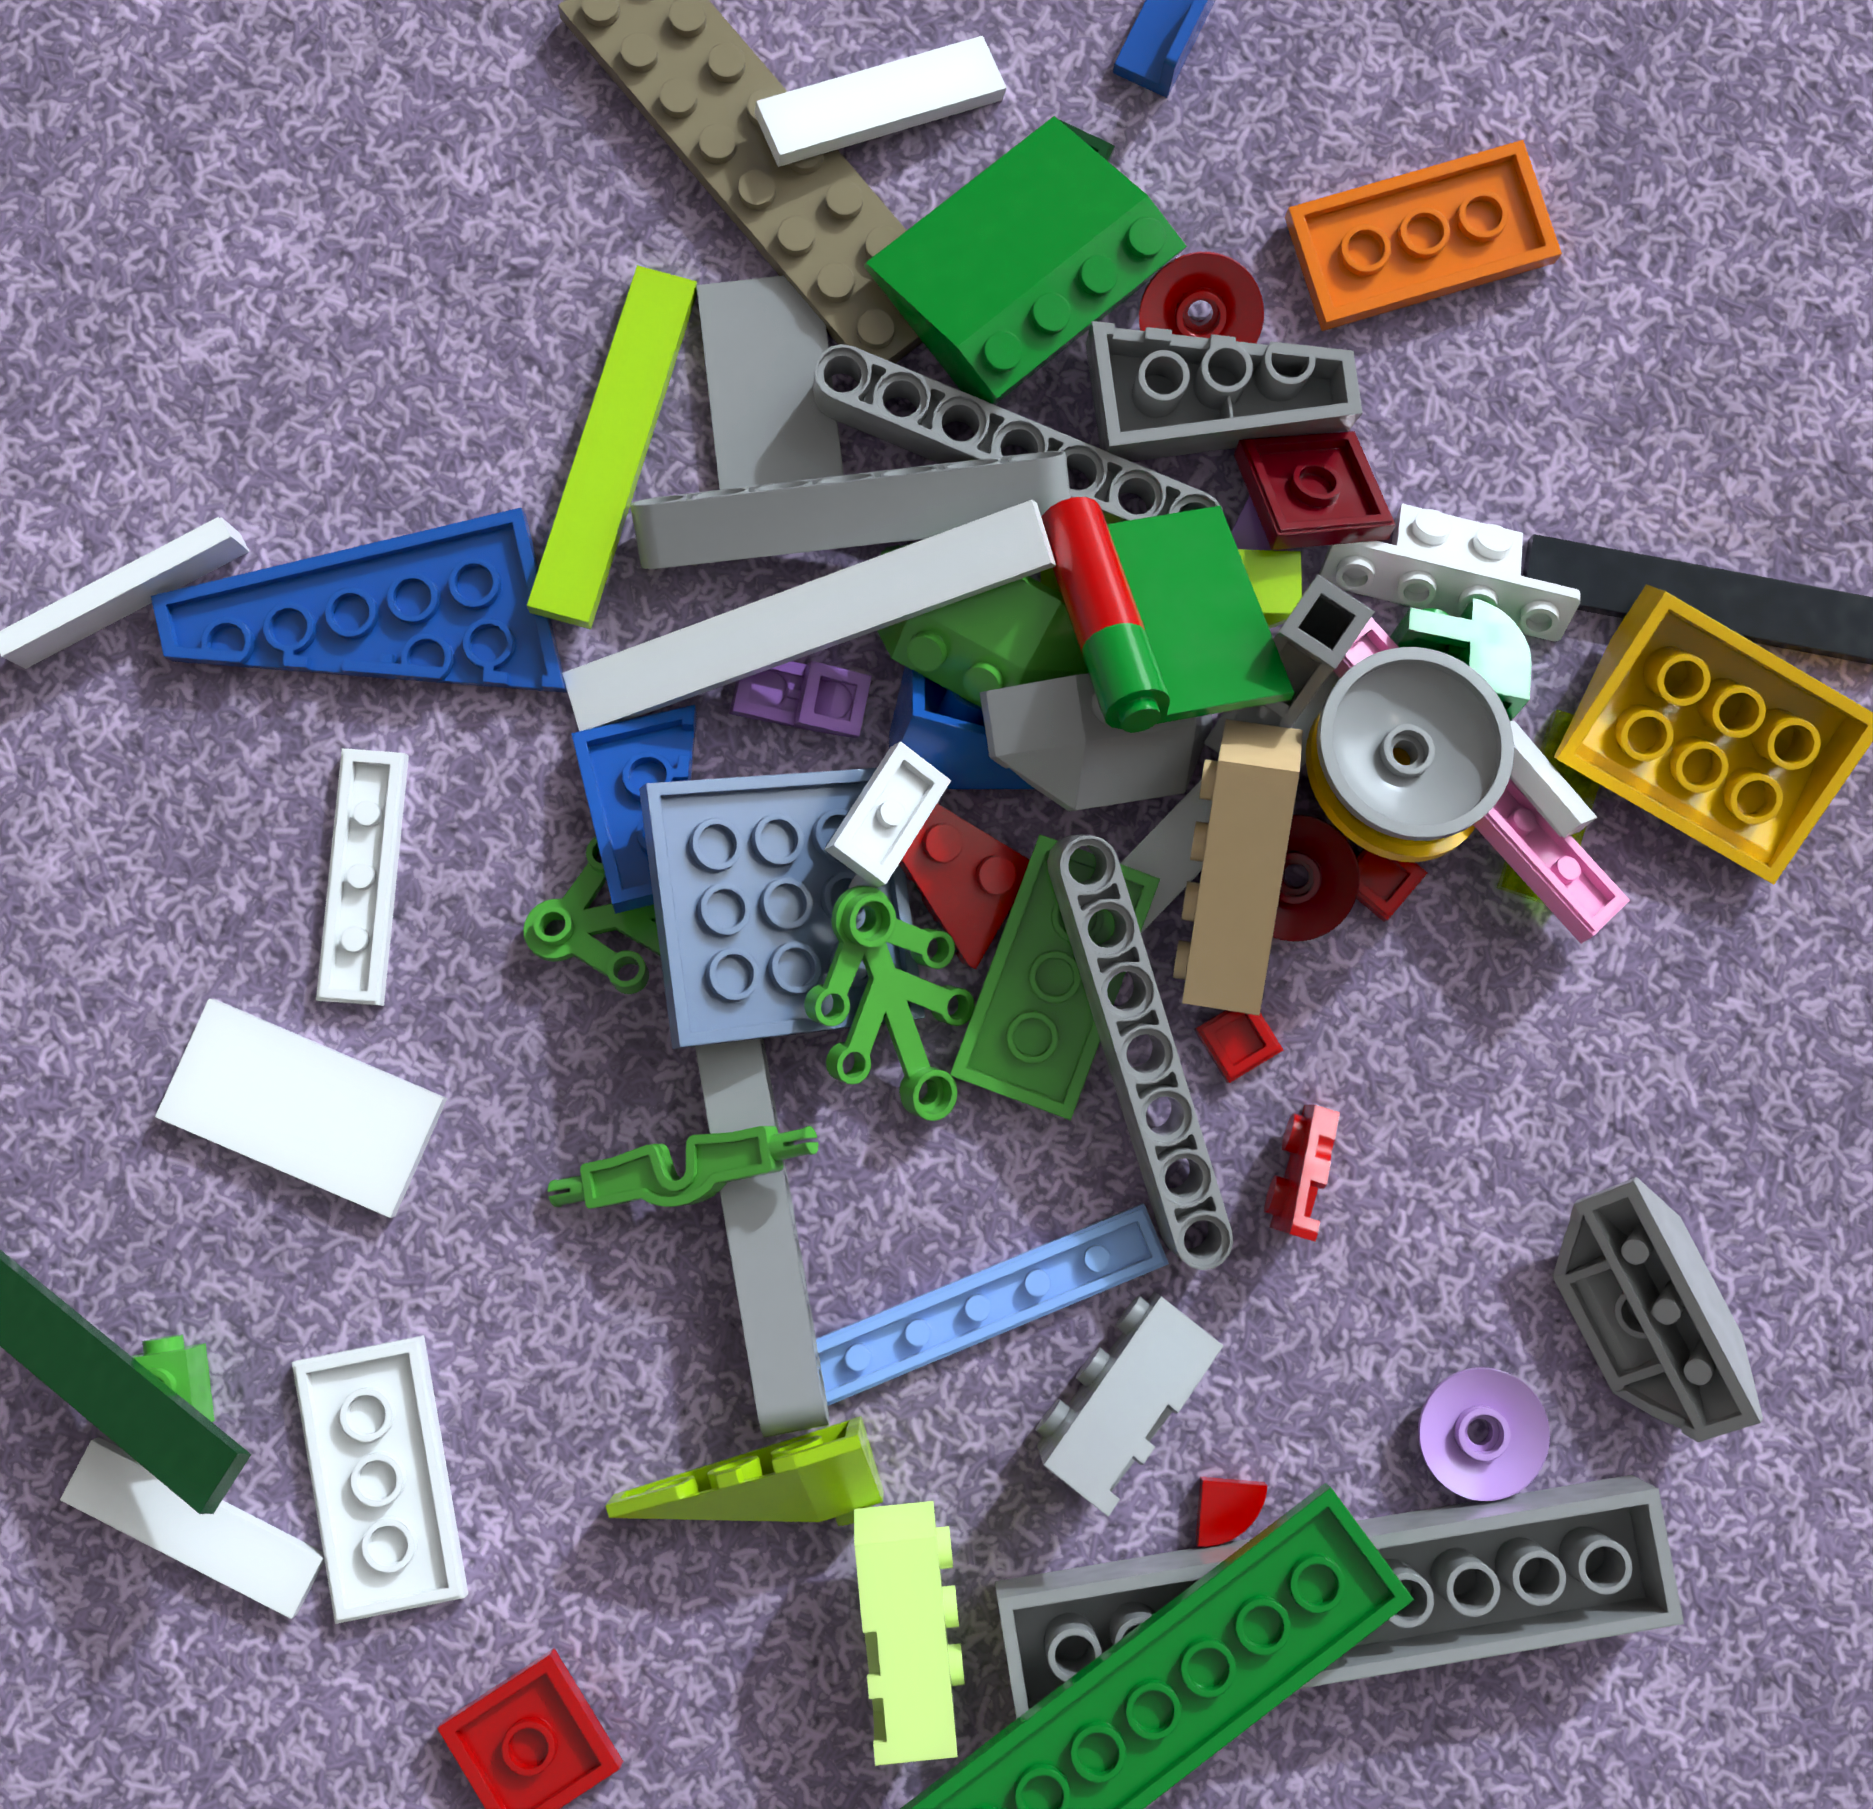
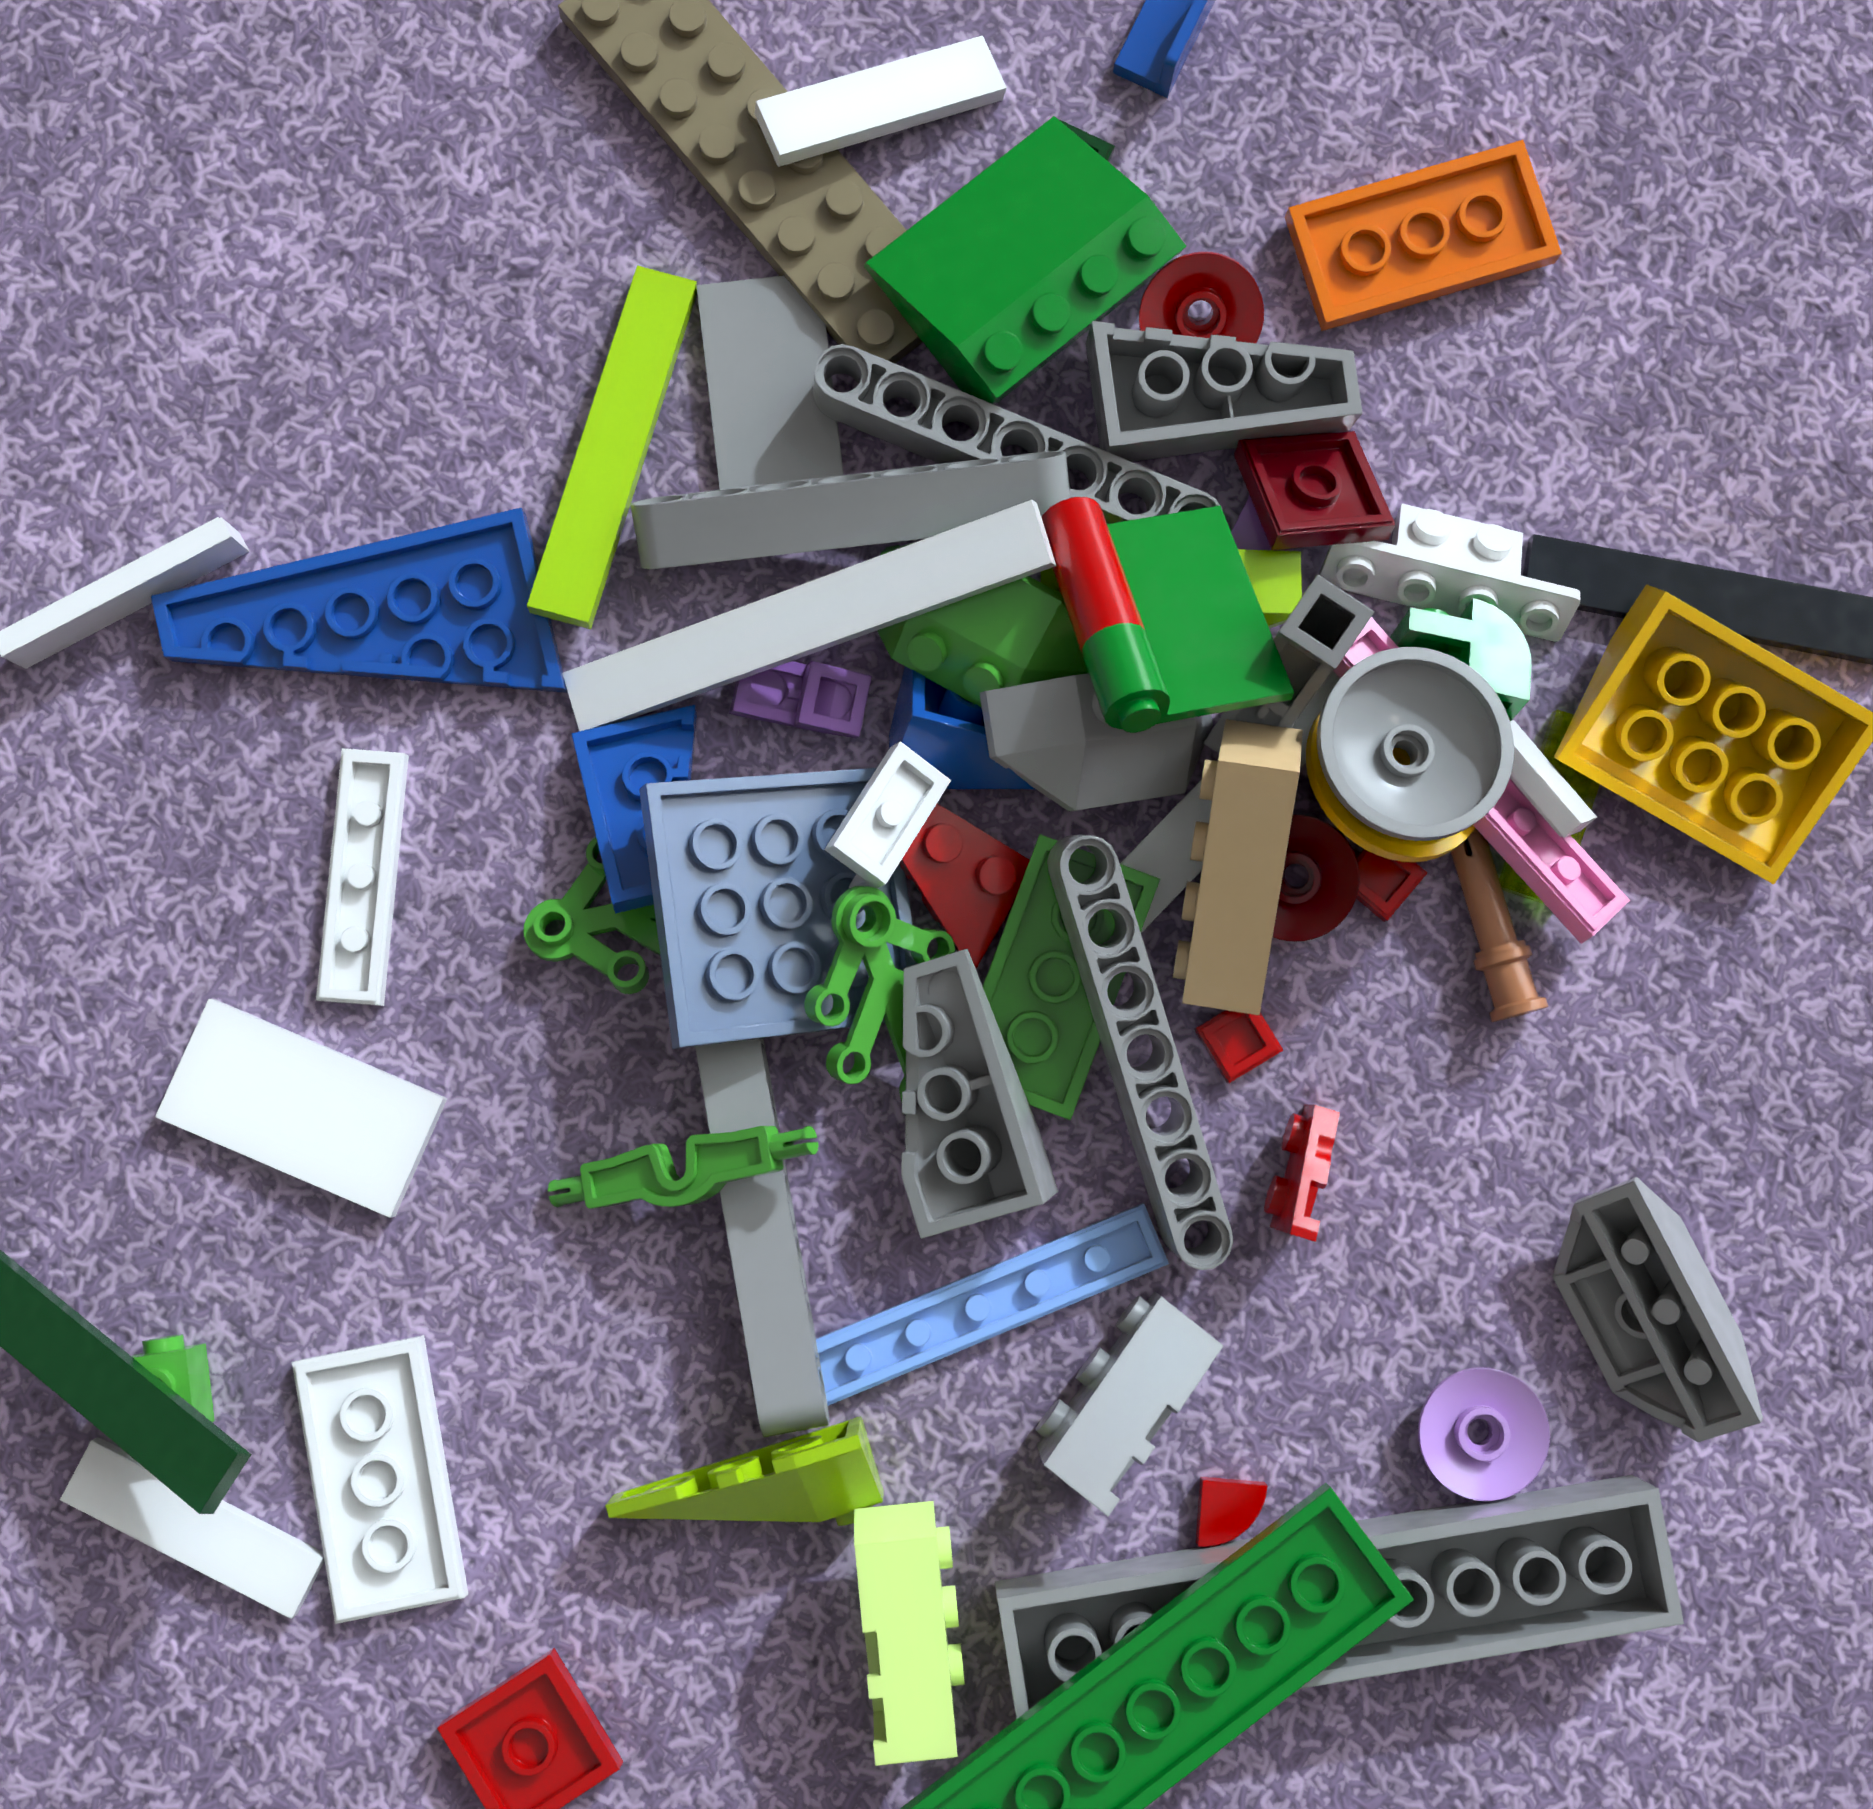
(967, 1118): none -> light grey wedge
(1501, 954): none -> nougat pin

